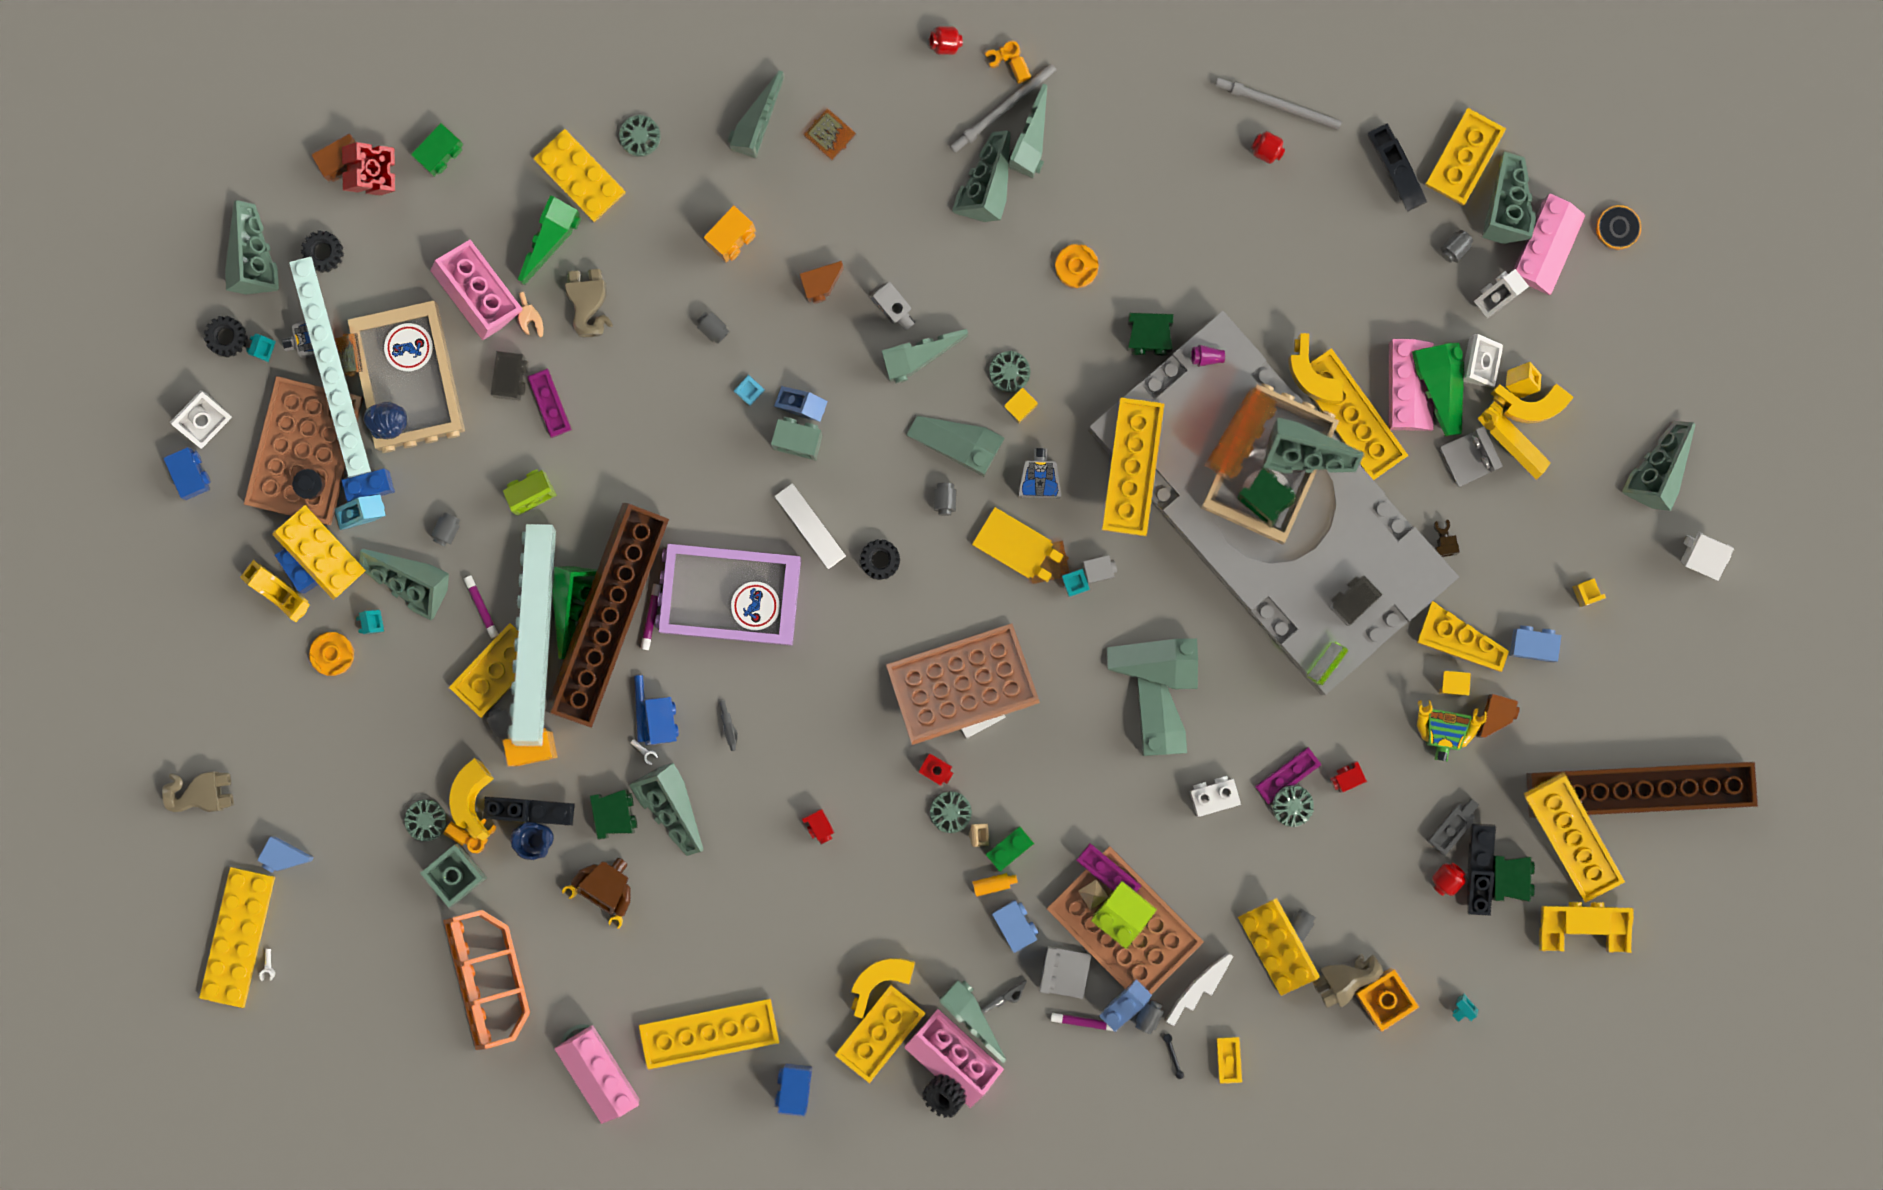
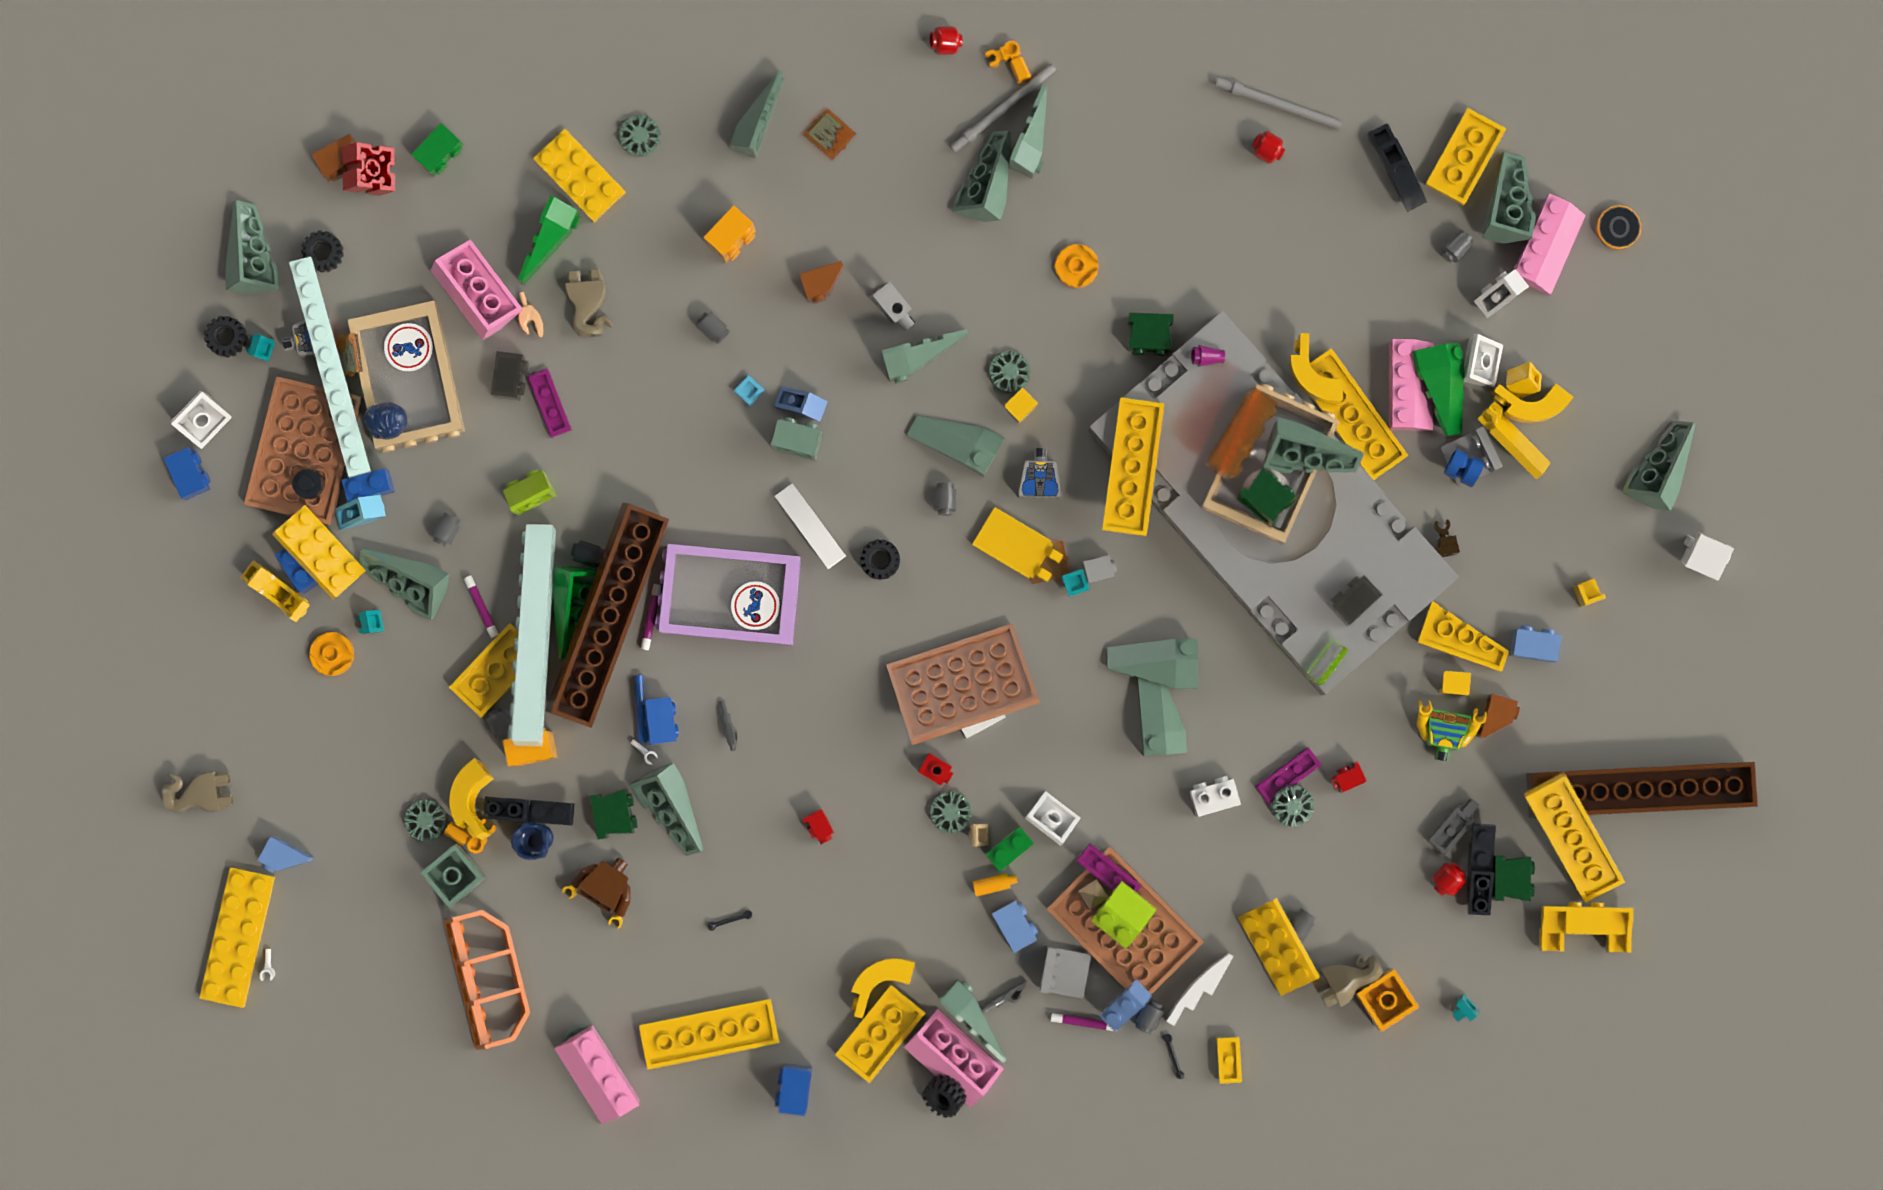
(587, 553): none -> black brick
(712, 926): none -> black hinge
(1052, 818): none -> white slope
(1464, 468): none -> blue wheel

